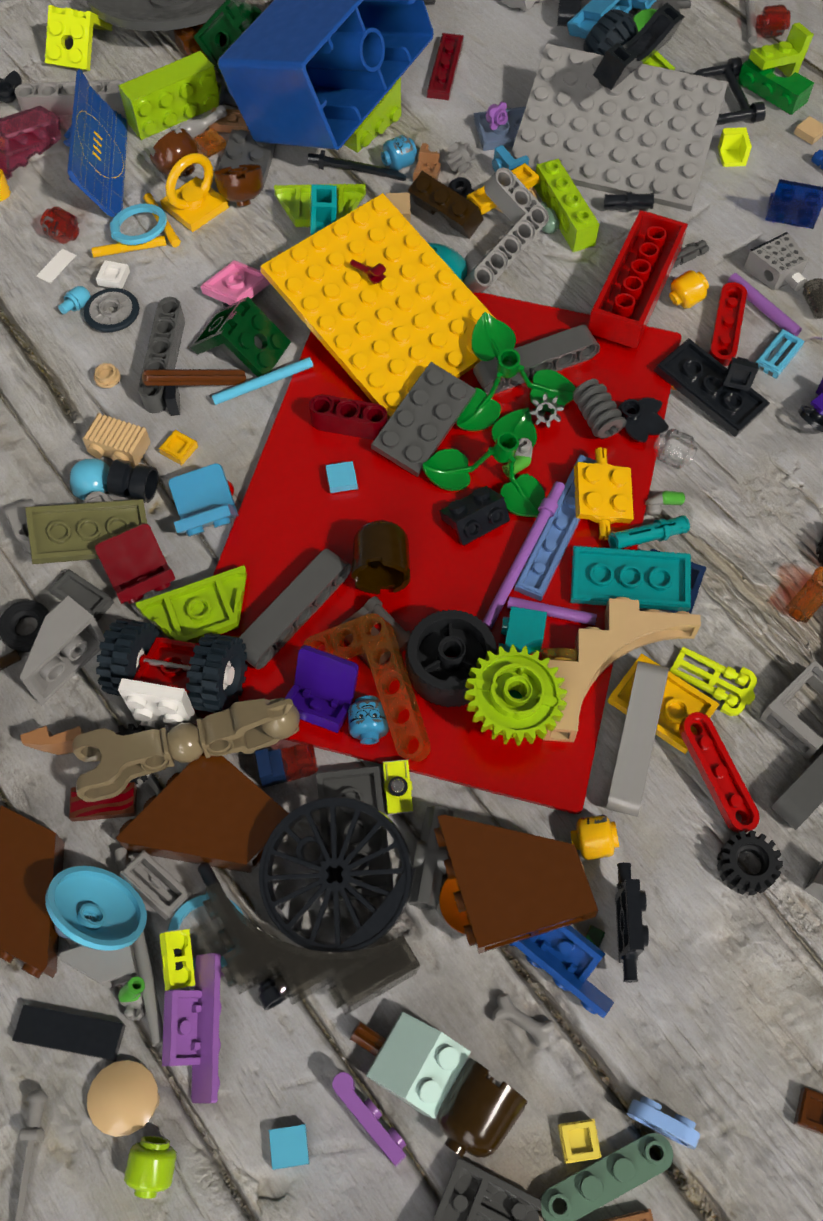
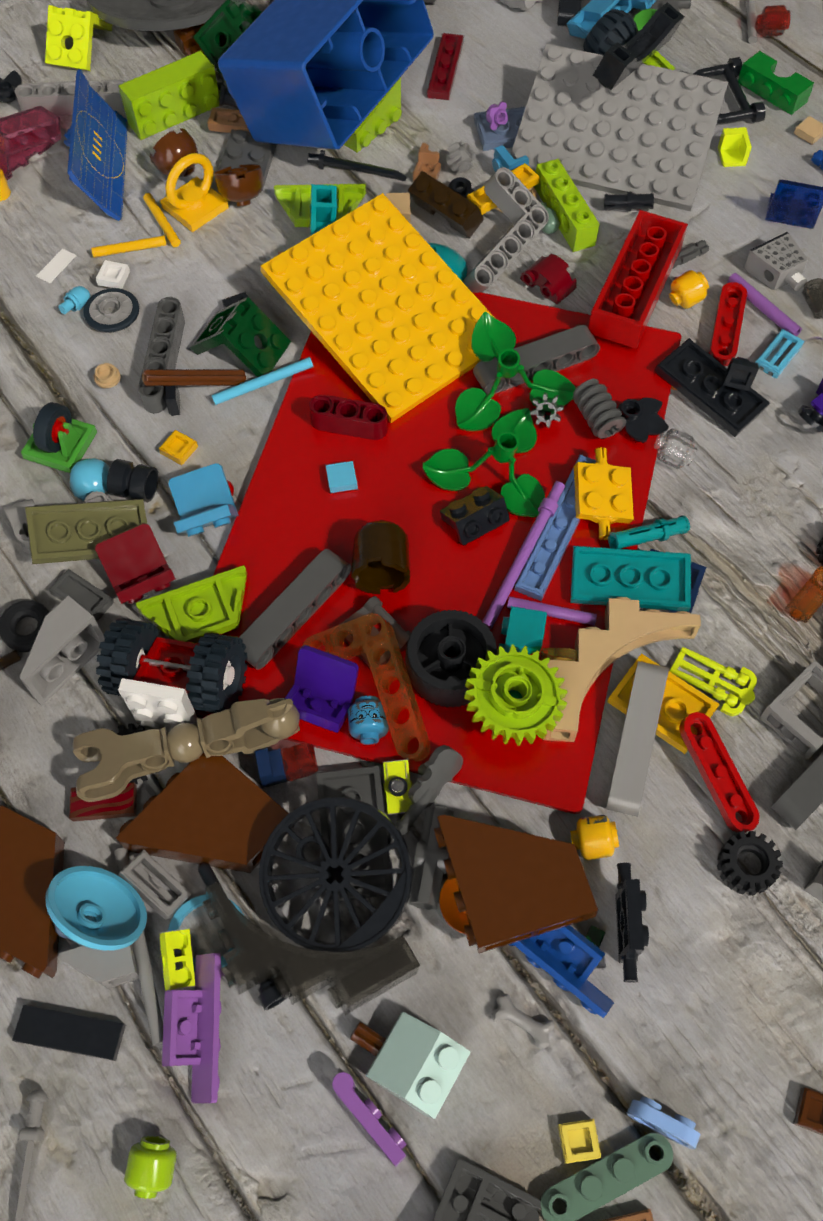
(45, 741): medium nougat slope -> none
(58, 438): none -> plate
(59, 225): clear red head -> none
(116, 439): tan brick -> none
(122, 1098): tan dish -> none
(131, 998): arm -> none
(139, 239): medium azure piece -> none
(198, 126): light grey piece -> none
(210, 142): clear orange plate -> none
(235, 283): bright pink tile -> none
(289, 1147): medium azure tile -> none
(374, 274): dark red hand -> none
(399, 152): dark azure head -> none
(423, 419): dark grey plate -> none
(435, 774): none -> dark grey piece
(478, 1112): dark brown cylinder -> none
(523, 457): arm -> none
(551, 277): none -> dark red cylinder
(654, 503): arm -> none
(784, 55): lime bracket -> none

